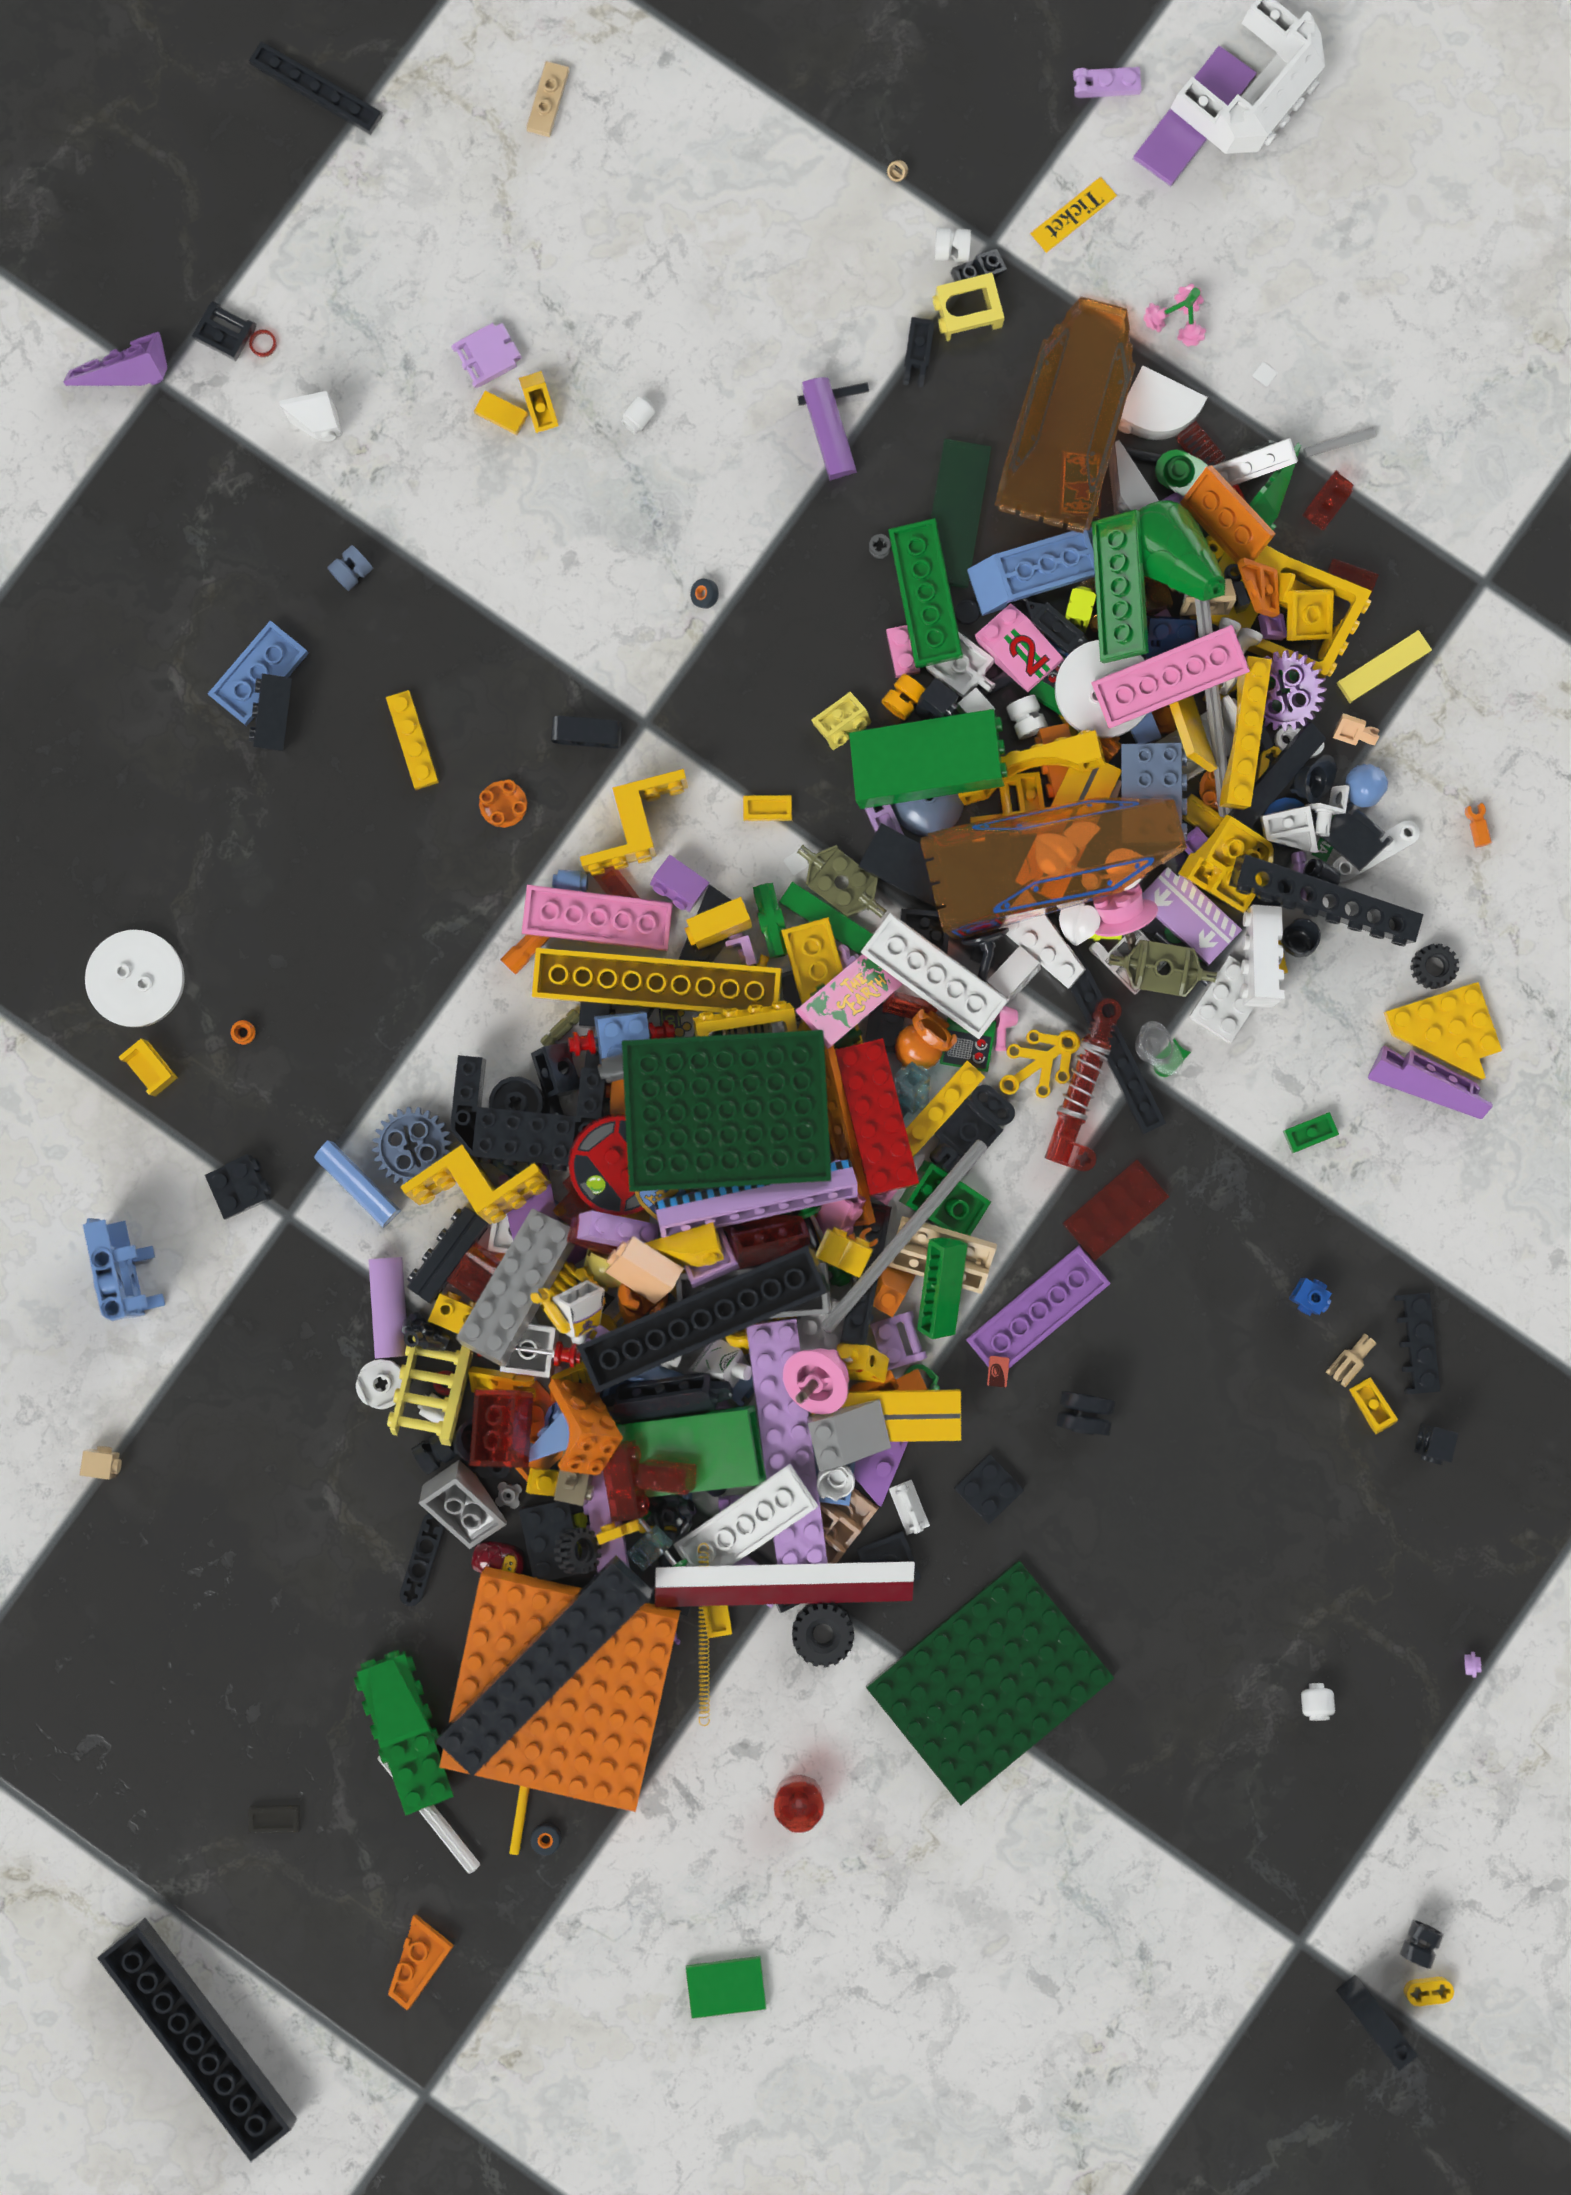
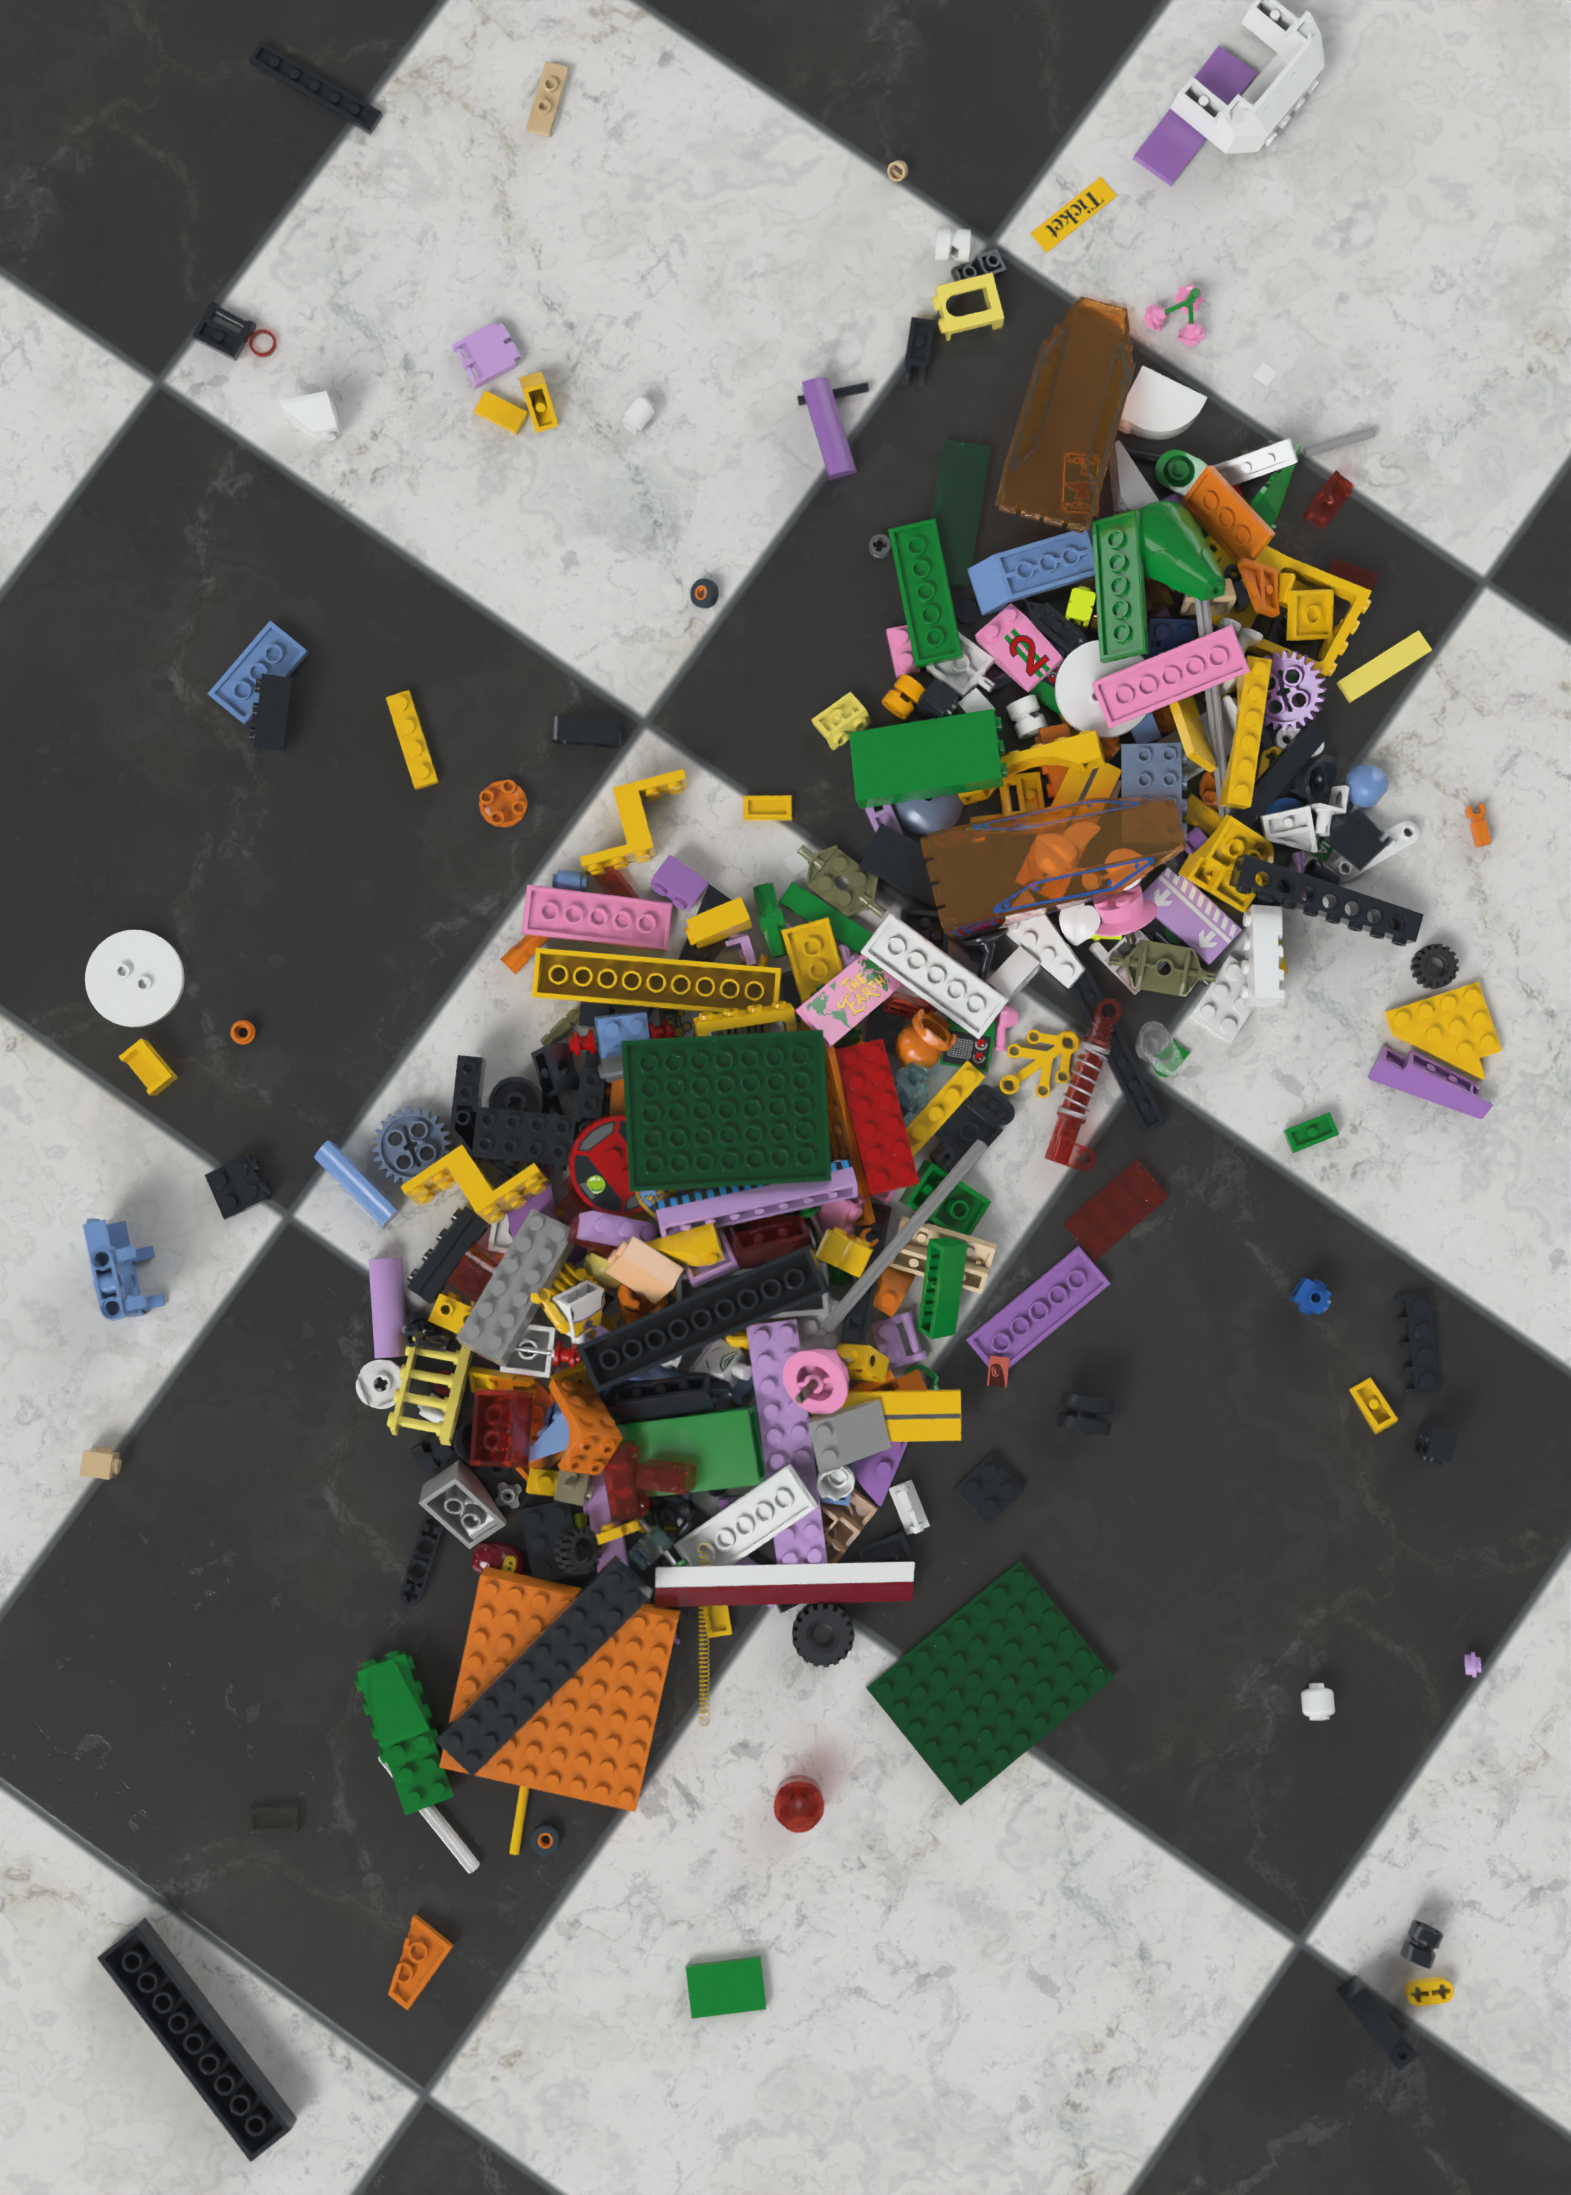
(135, 366): medium lavender wedge -> none
(345, 576): sand blue wheel -> none
(1107, 82): lavender plate -> none
(1199, 444): clear red tile -> none
(1273, 628): medium lavender plate -> none
(1301, 937): black hair -> none
(1351, 1361): tan arm -> none
(1353, 729): light nougat plate -> none

